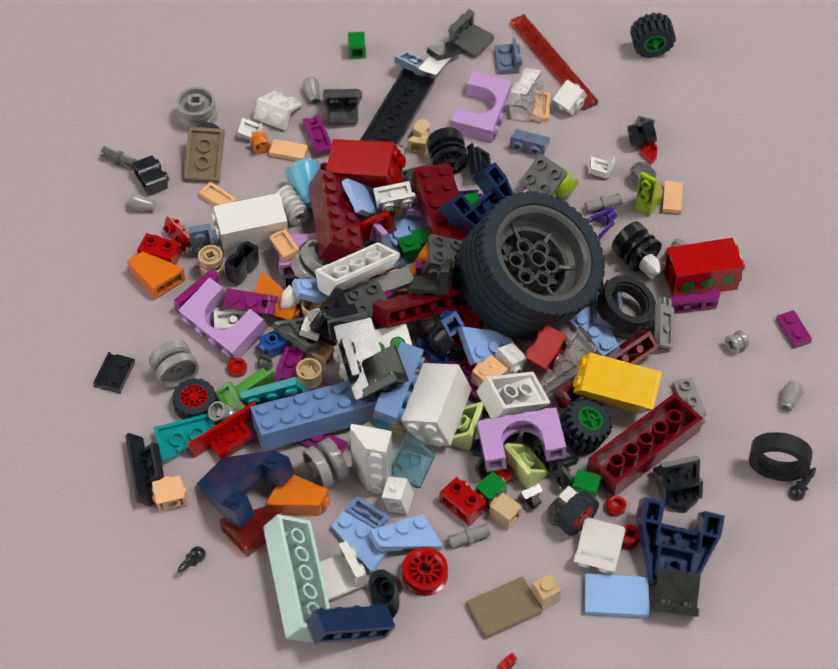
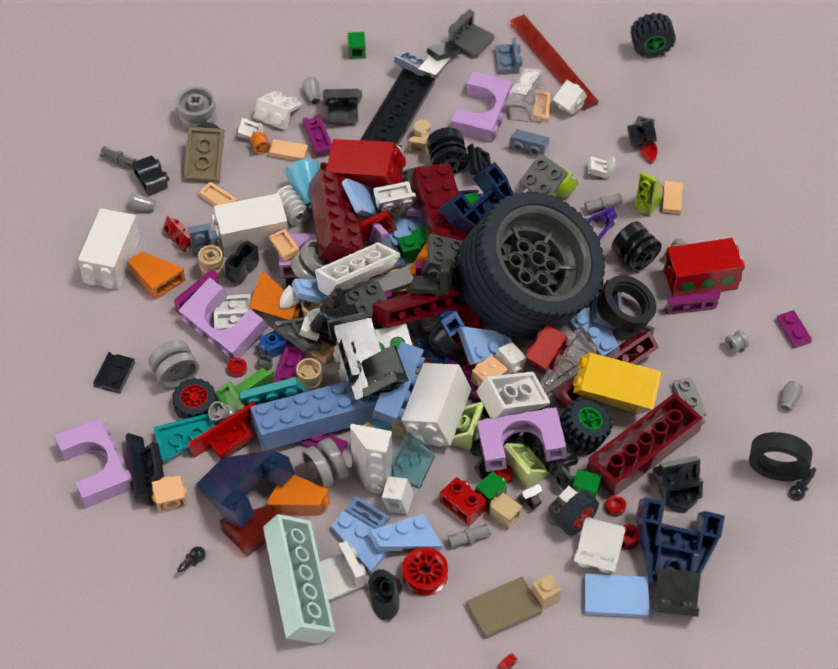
(94, 438): none -> lavender arch
(108, 249): none -> white brick
(161, 247): red brick -> none
(247, 300): magenta plate -> none
(350, 623): dark blue brick -> none
(640, 167): dark grey head -> none
(651, 266): white plate -> none
(664, 323): light grey hinge -> none

